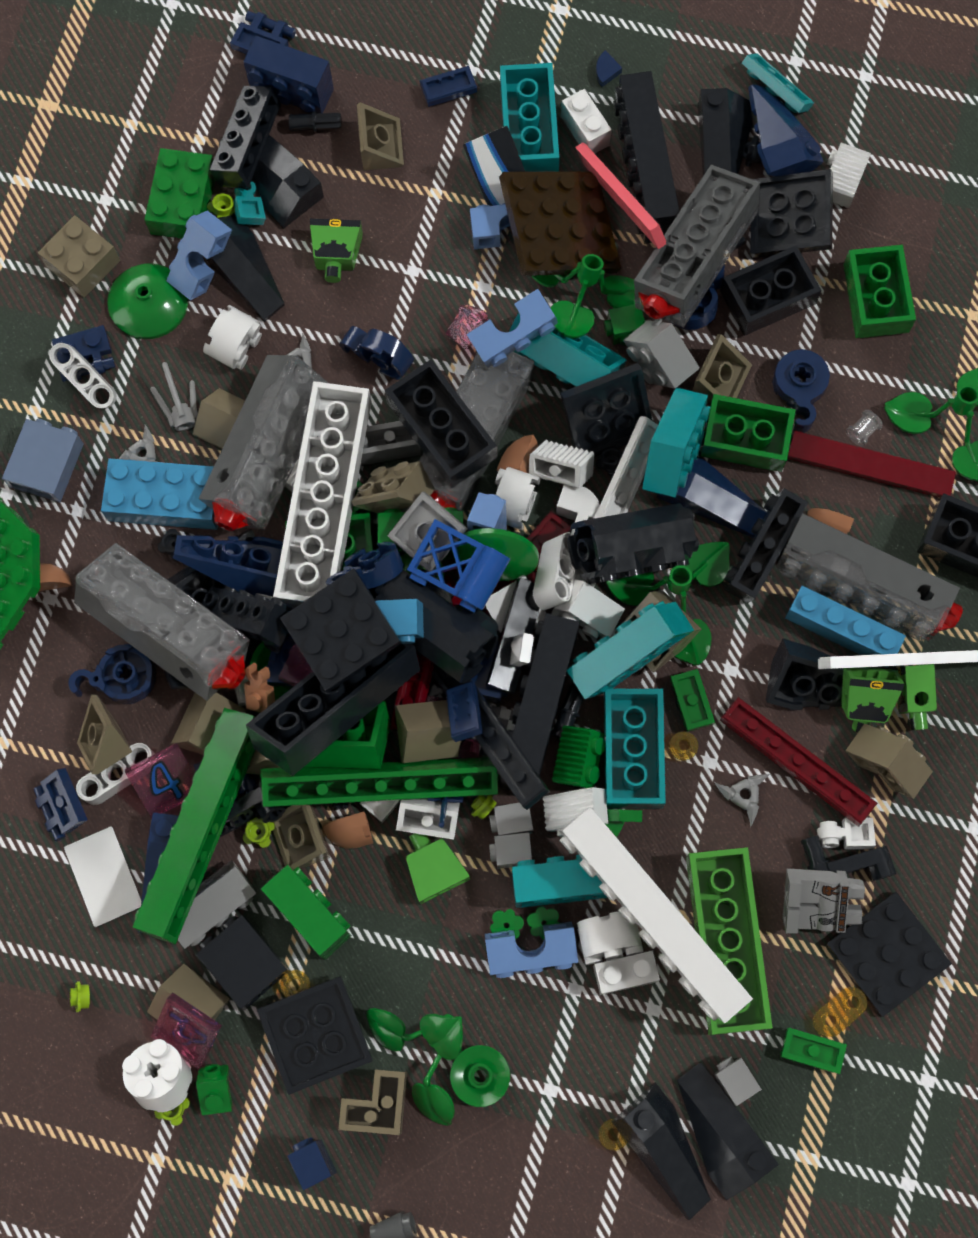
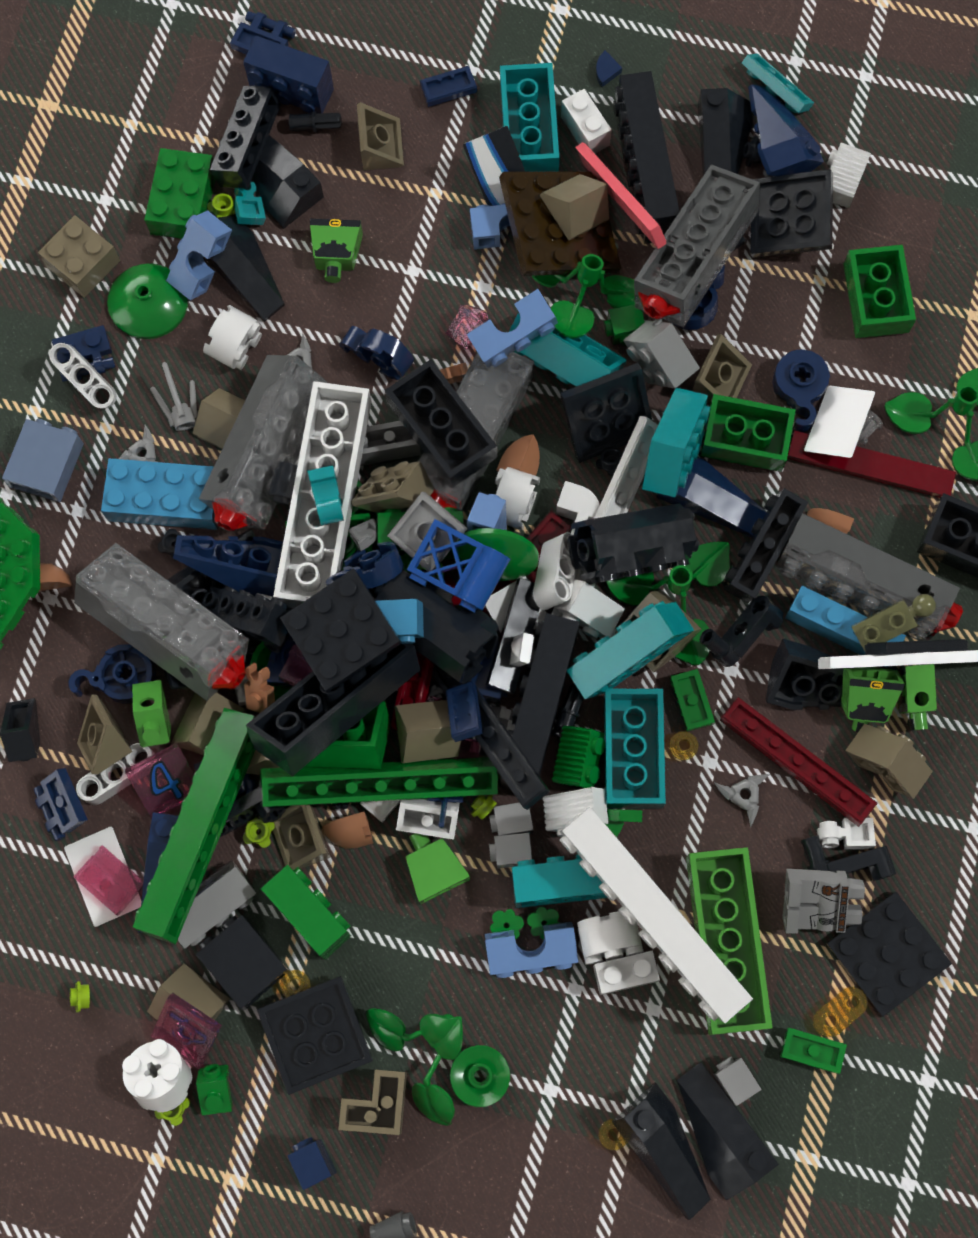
(20, 730): none -> black slope
(109, 880): none -> clear pink plate
(152, 721): none -> bright green torso
(283, 483): none -> black brick
(326, 495): none -> teal leg
(364, 534): none -> light grey tile
(455, 373): none -> nougat plate
(561, 464): white brick -> none
(578, 204): none -> dark tan slope
(758, 616): none -> black beam
(770, 290): black brick -> none
(839, 421): none -> white sticker
(893, 620): none -> olive plate
(916, 646): none -> black tile

